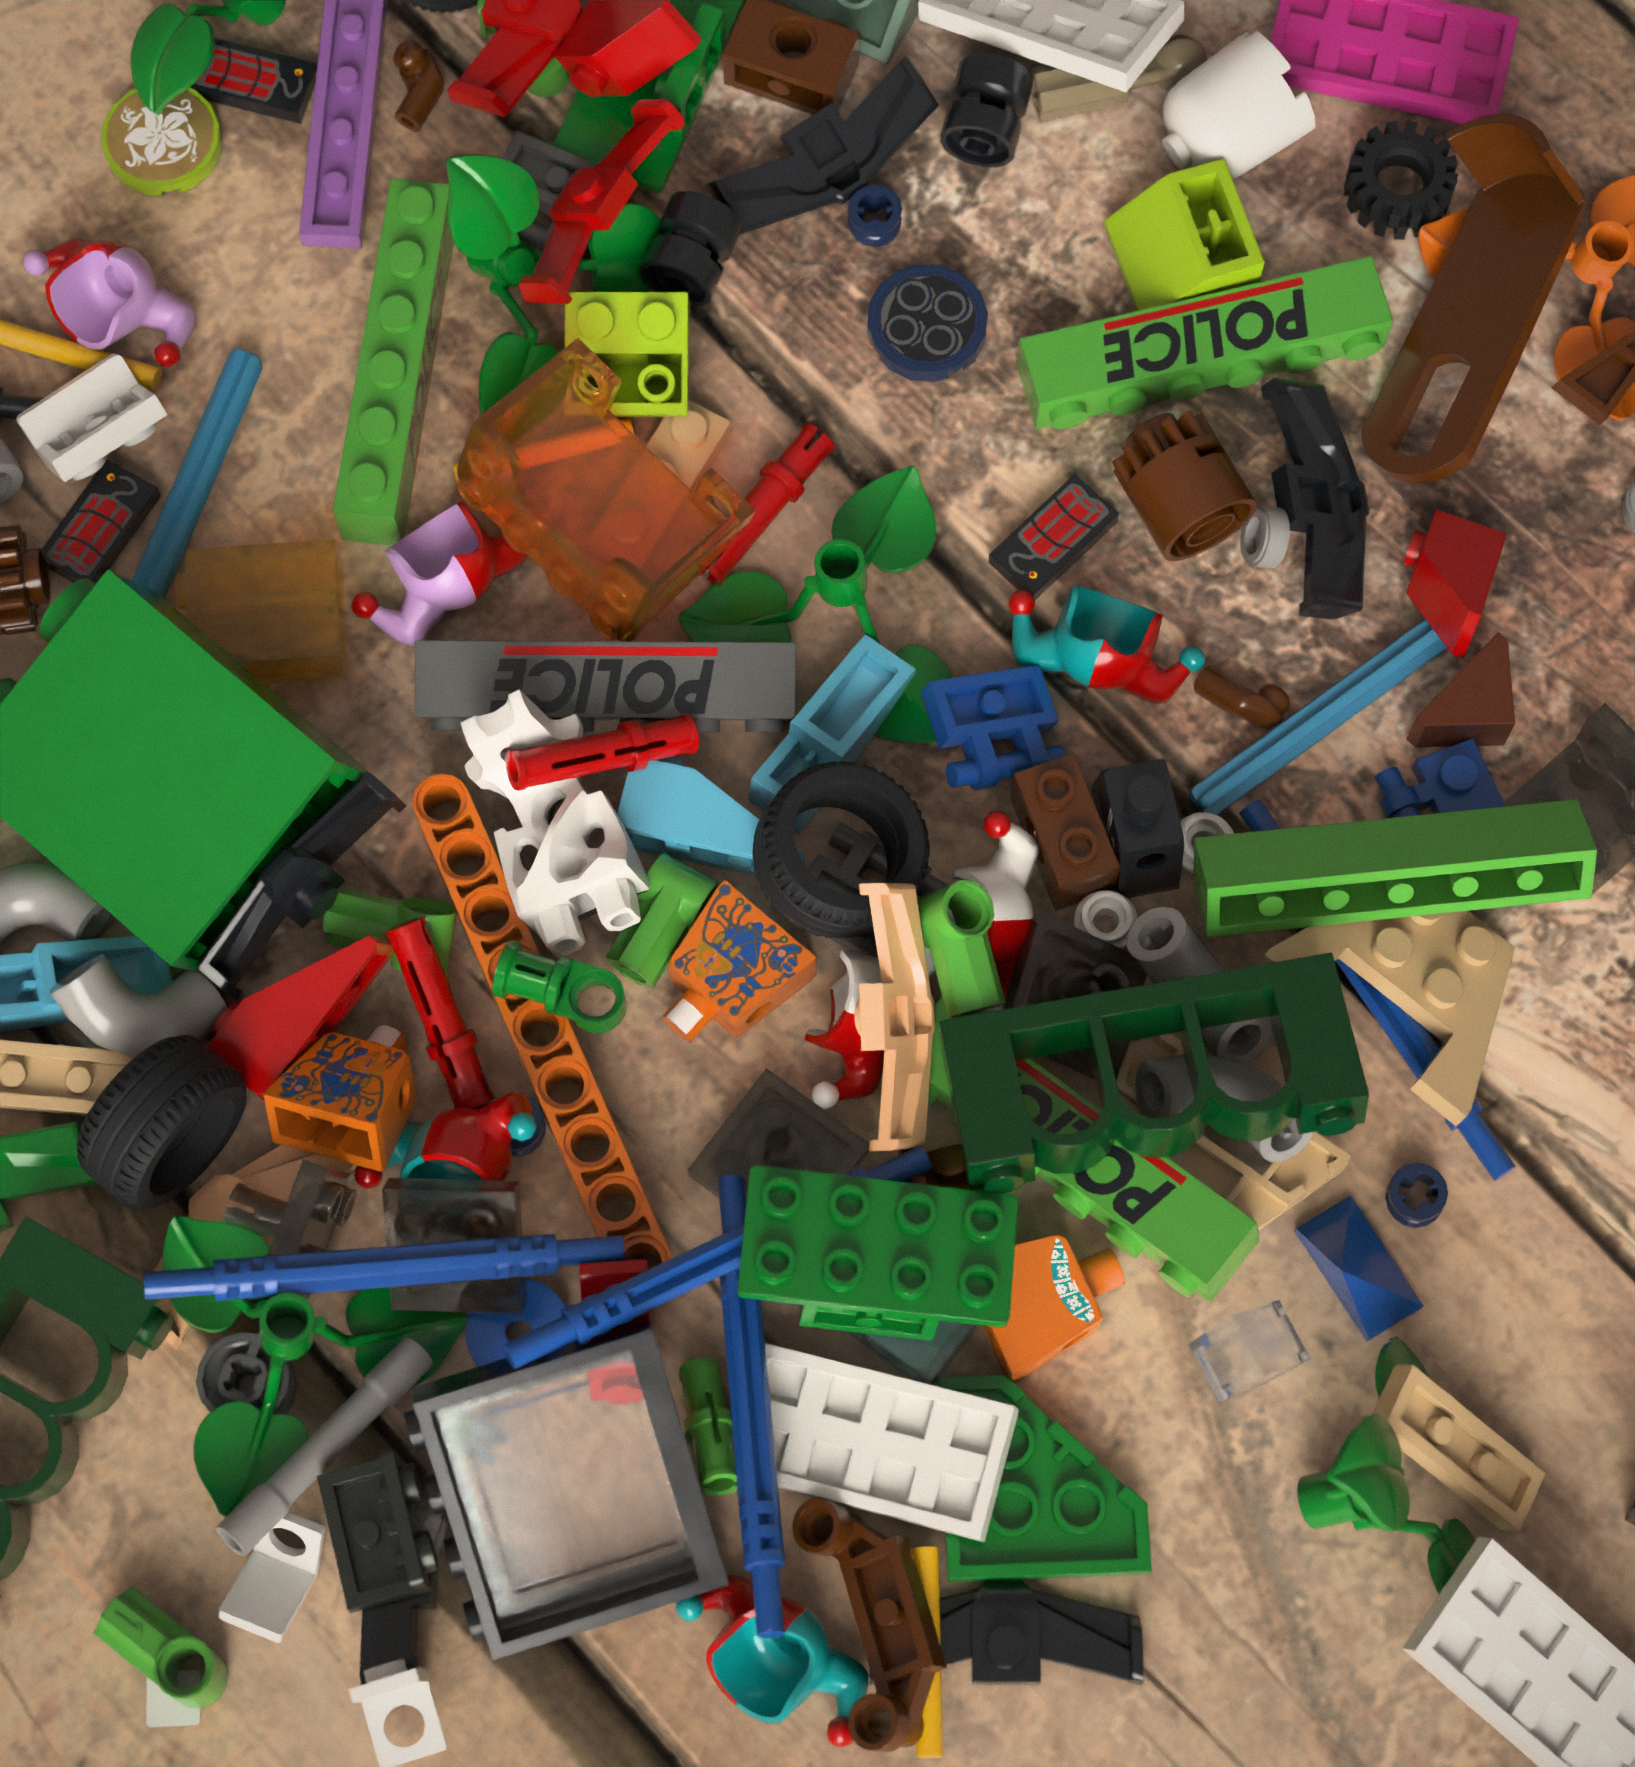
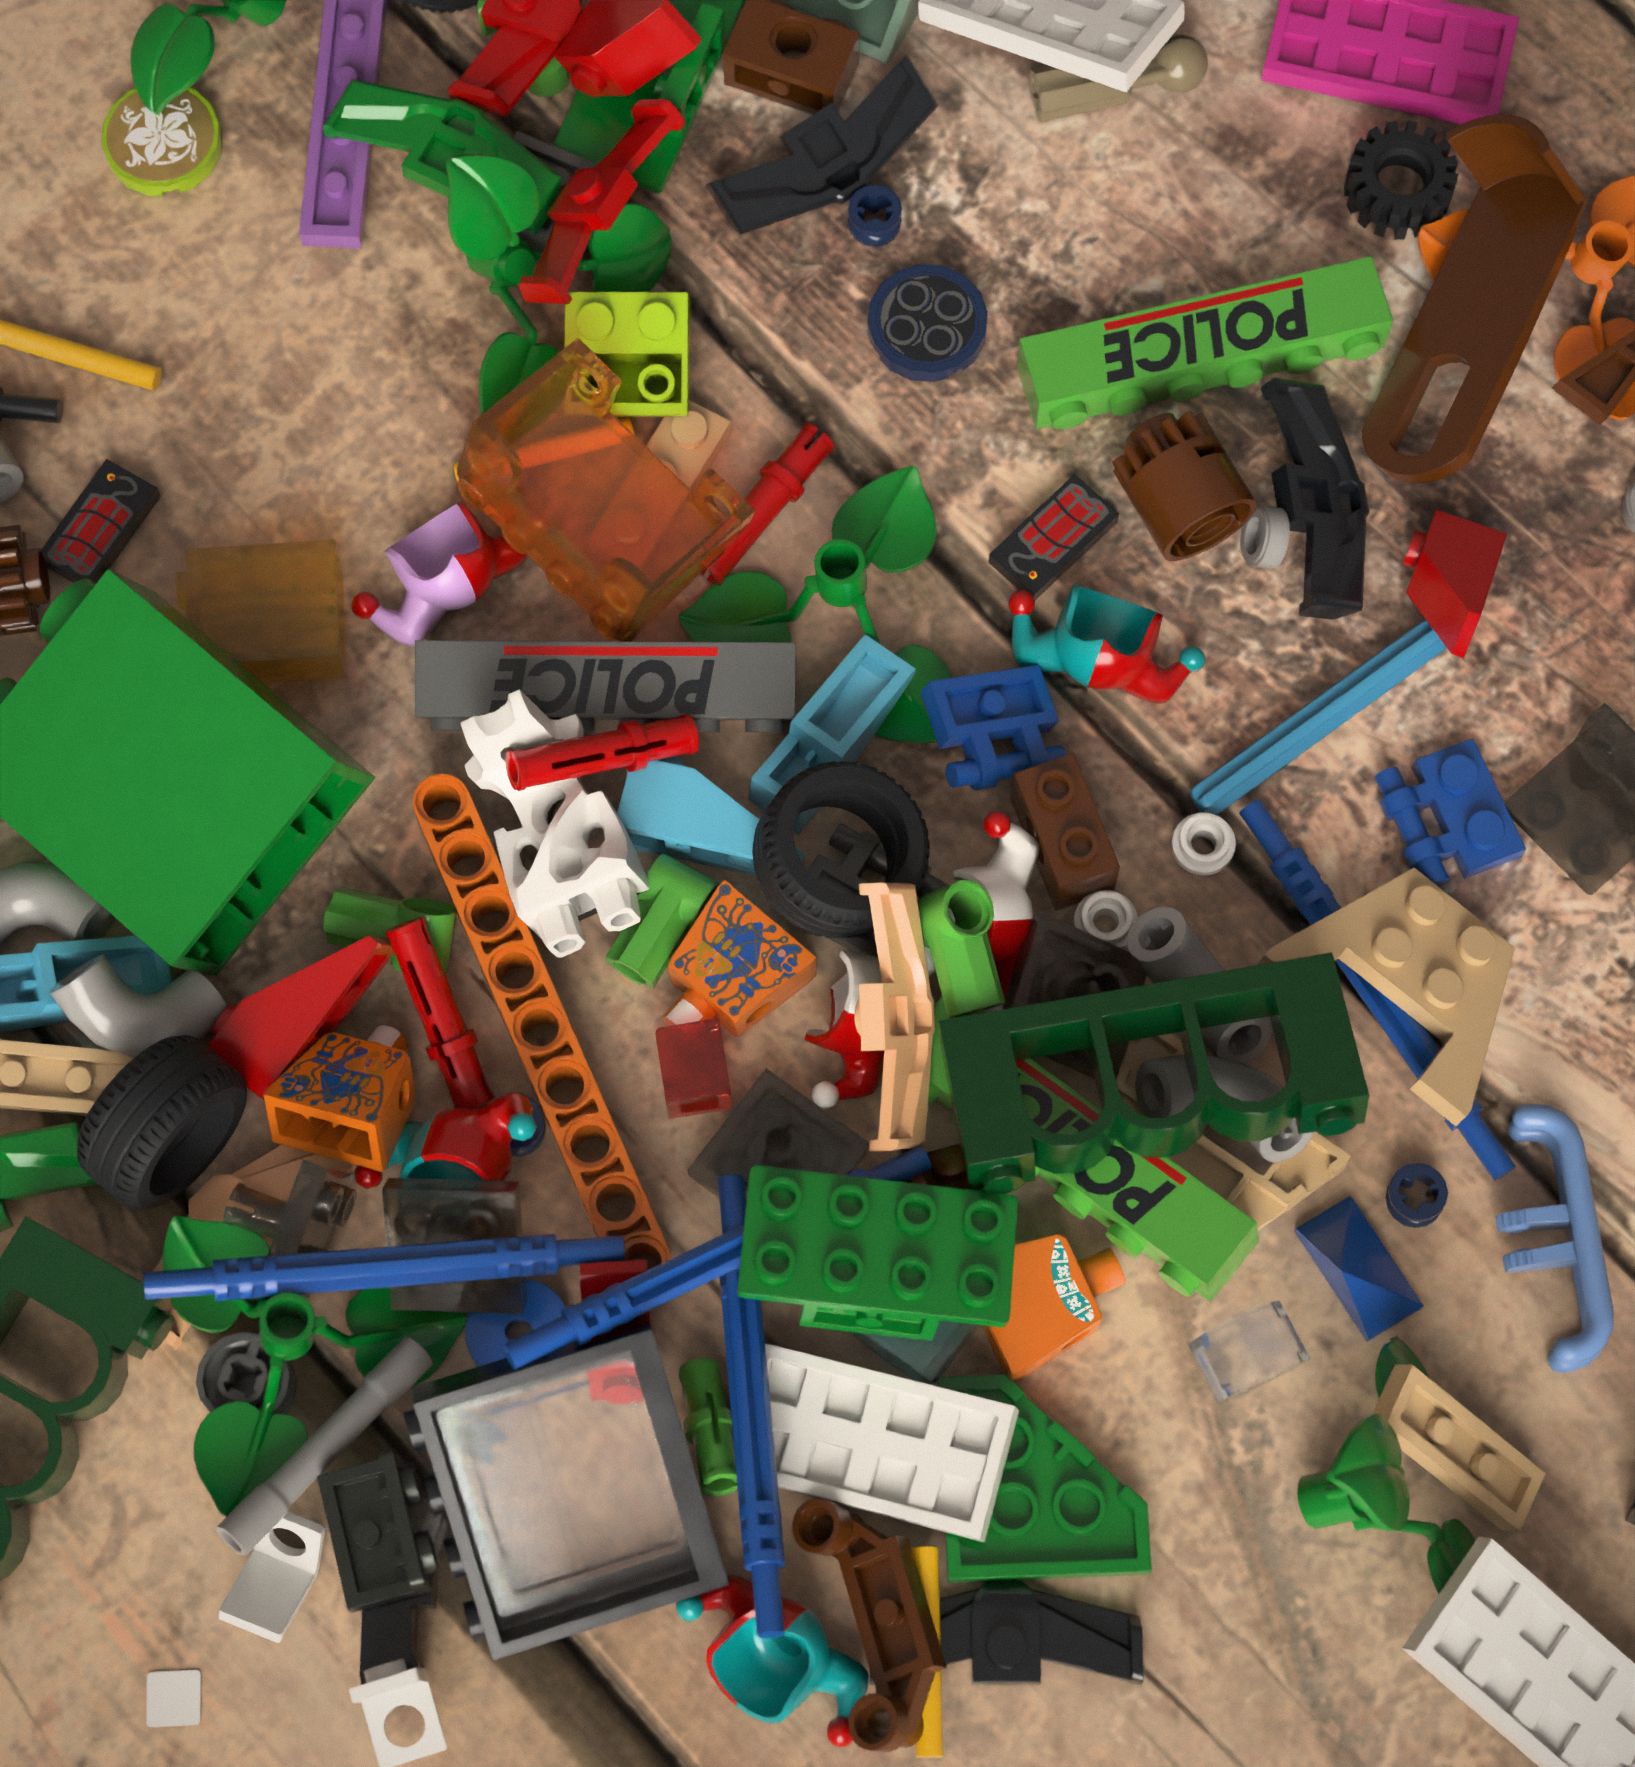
(91, 419): white bracket -> none
(107, 293): lavender piece -> none
(159, 1648): bright green piece -> none
(198, 471): dark azure axle -> none
(258, 81): tile -> none
(296, 881): black plate -> none
(395, 365): bright green brick -> none
(422, 81): reddish brown arm -> none
(431, 132): none -> green plate
(557, 985): green connector -> none
(691, 244): black wheel -> none
(693, 1068): none -> clear red panel
(986, 110): black wheel -> none
(1140, 821): black torso -> none
(1185, 238): lime slope -> none
(1235, 108): white cylinder -> none
(1236, 699): reddish brown arm -> none
(1393, 868): bright green brick -> none
(1472, 705): copper slope -> none
(1579, 1219): none -> medium blue piece

